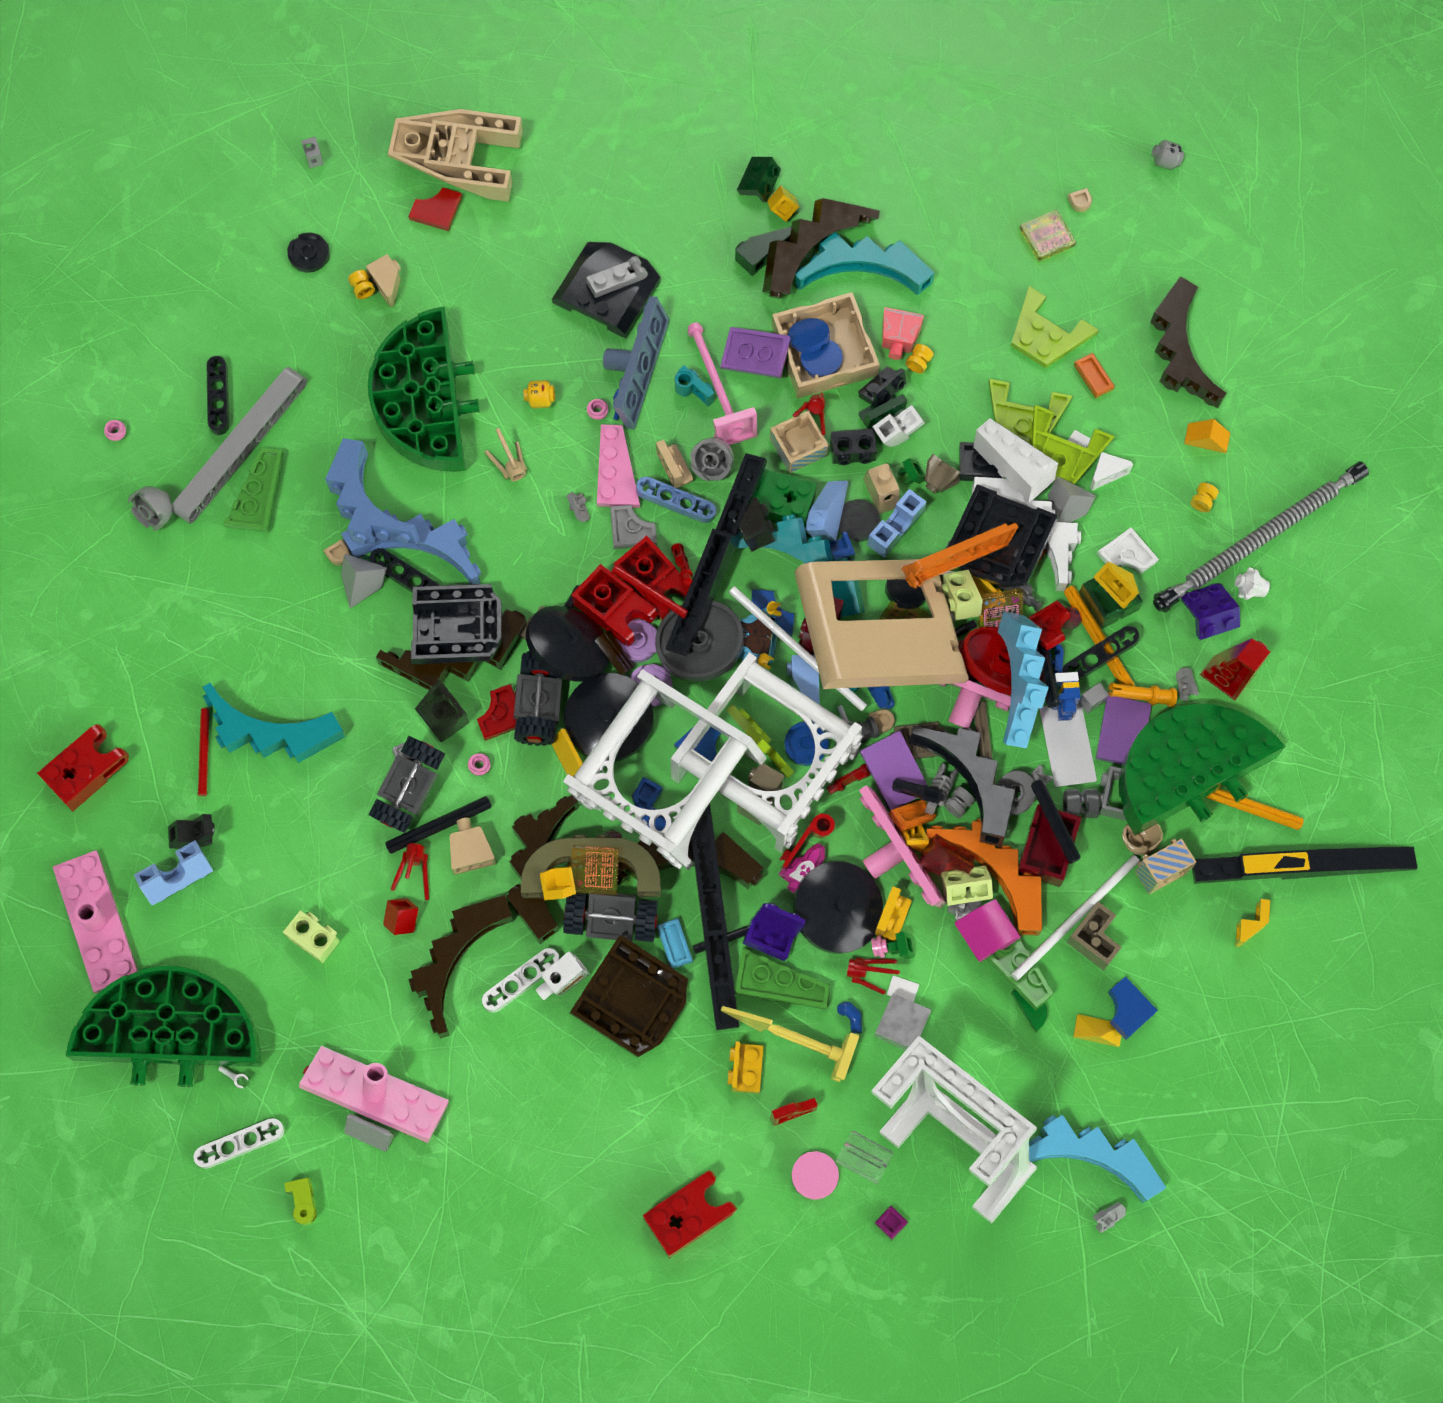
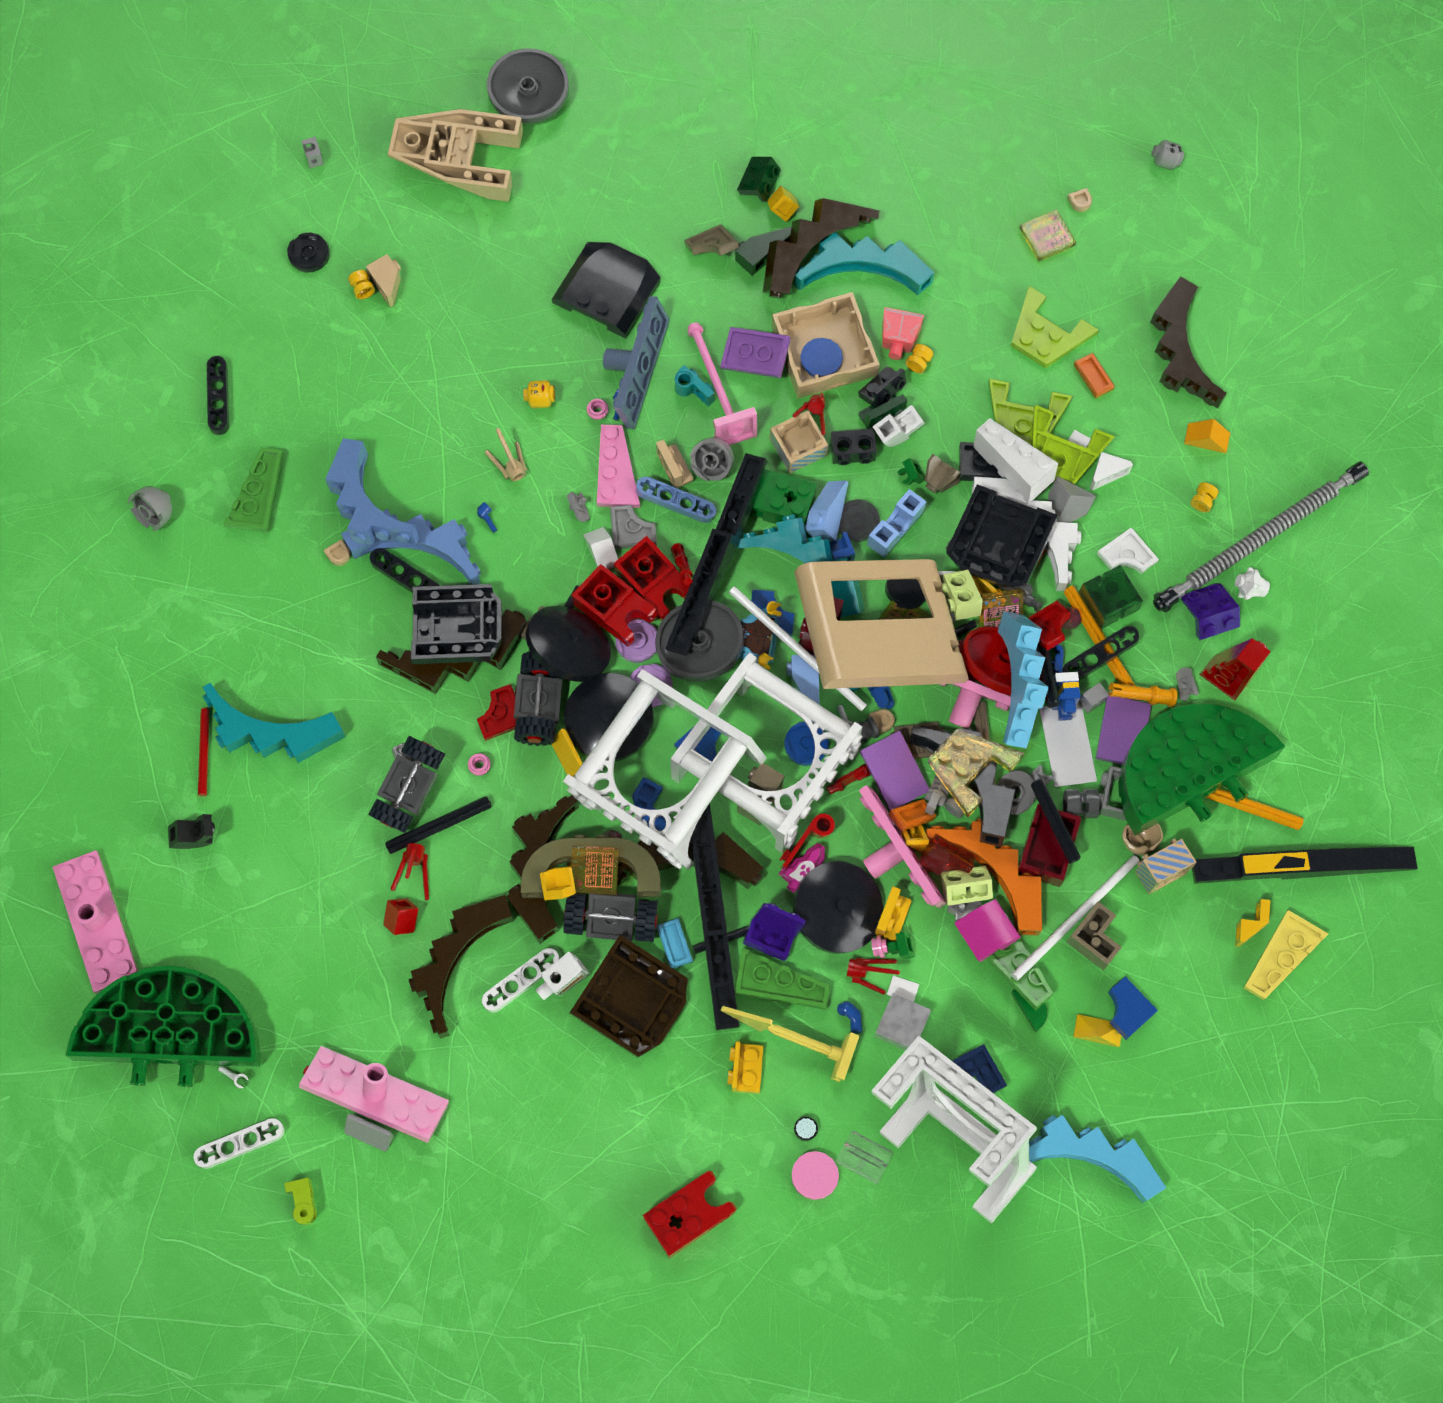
(87, 765): red brick -> none
(113, 425): bright pink plate -> none
(159, 884): light blue arch -> none
(238, 445): light grey beam -> none
(308, 940): yellowish green brick -> none
(361, 578): light grey slope -> none
(416, 392): green brick -> none
(436, 210): red tile -> none
(442, 712): clear smoke slope -> none
(469, 848): tan torso -> none
(483, 511): none -> blue hand
(528, 85): none -> dark grey dish
(601, 548): none -> white slope
(614, 652): dark brown tile -> none
(616, 277): light grey plate -> none
(649, 591): red bar -> none
(713, 240): none -> dark tan tile
(756, 527): clear smoke slope -> none
(762, 740): lime wing -> none
(792, 1111): red tile -> none
(805, 1128): none -> light aqua tile
(809, 335): blue tile -> none
(880, 484): tan torso -> none
(891, 1223): magenta tile -> none
(916, 790): black piece -> none
(958, 554): orange piece -> none
(962, 759): none -> clear yellow wing
(982, 1067): none -> dark blue plate
(1108, 1217): light grey piece -> none
(1117, 583): yellow slope -> none
(1284, 952): none -> light yellow wing

